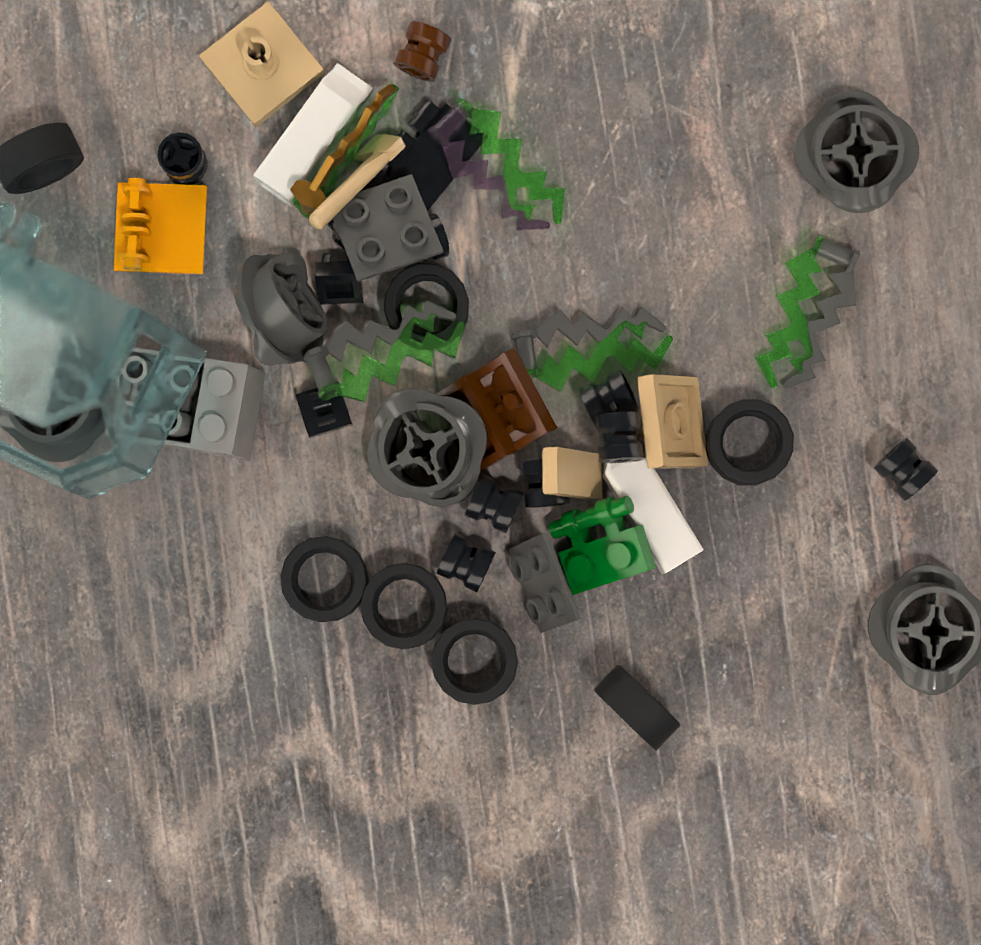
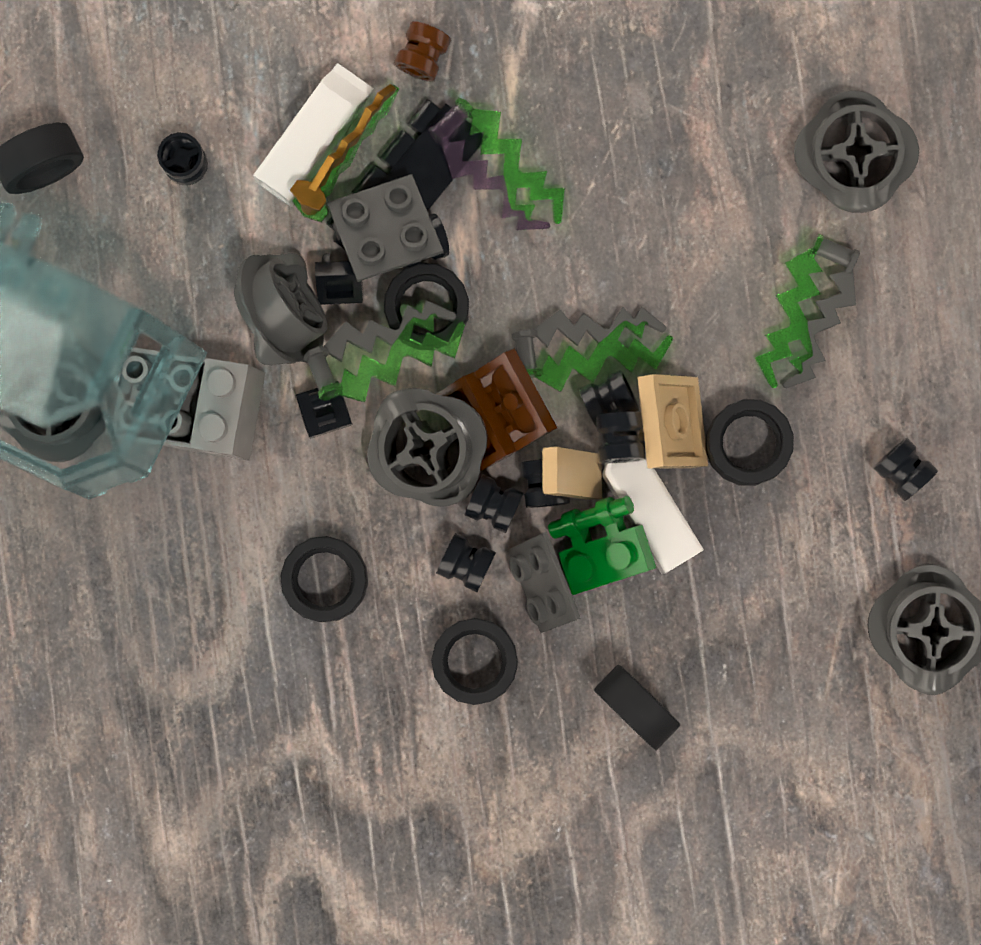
(160, 227): light orange hinge -> none
(261, 64): tan tile -> none
(370, 610): black tyre -> none
(375, 155): tan piece -> none

